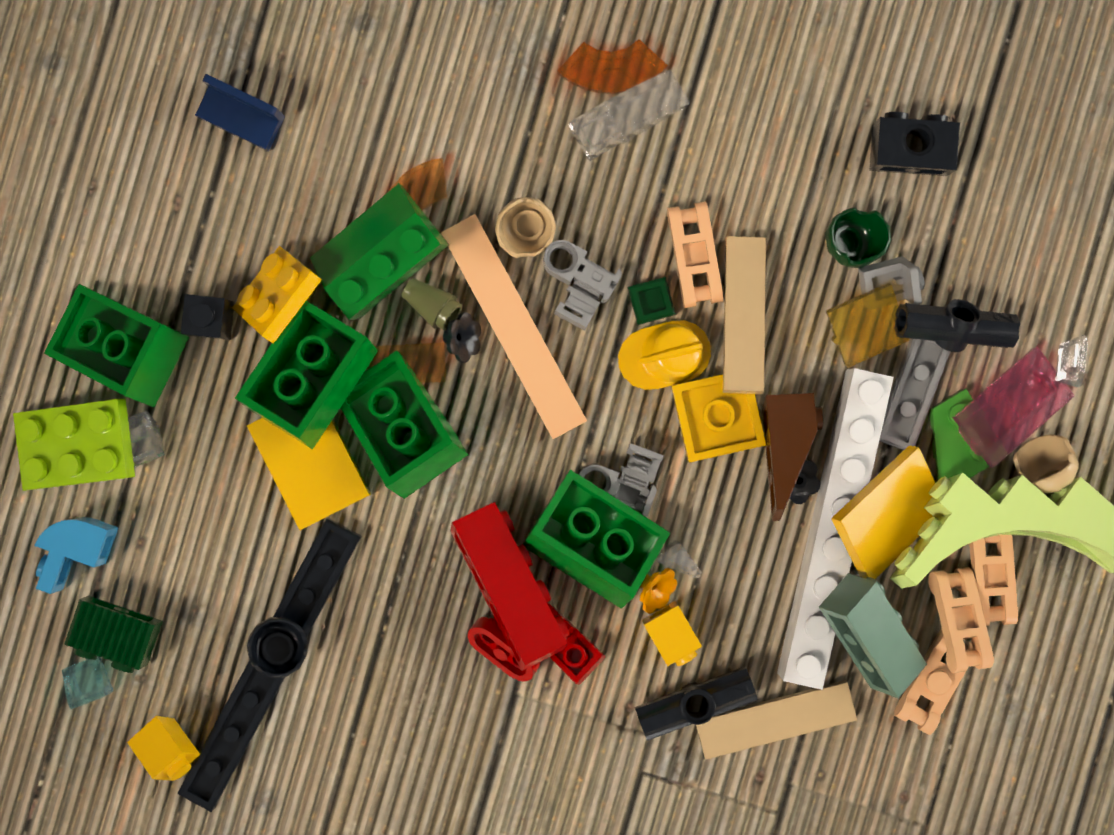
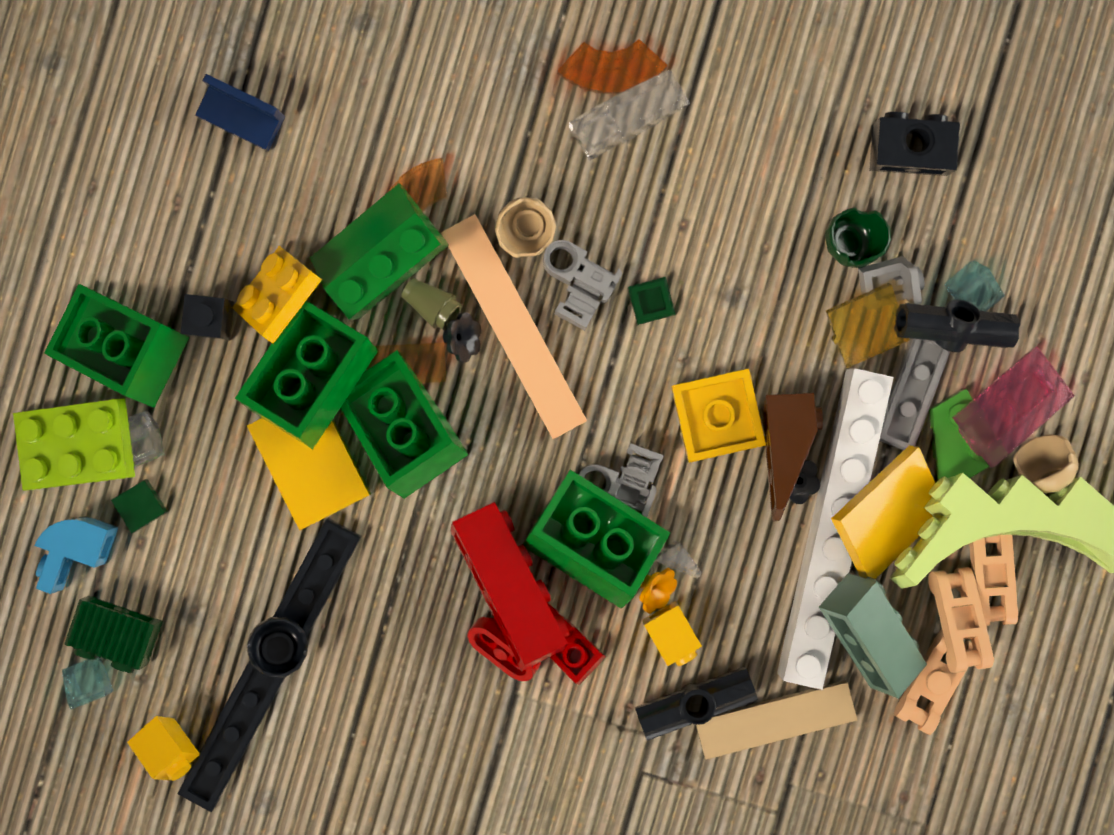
(139, 506): none -> dark green tile
(664, 355): yellow piece -> none
(695, 254): light nougat plate -> none
(744, 315): tan tile -> none
(975, 285): none -> clear light blue slope
(1072, 361): clear slope -> none

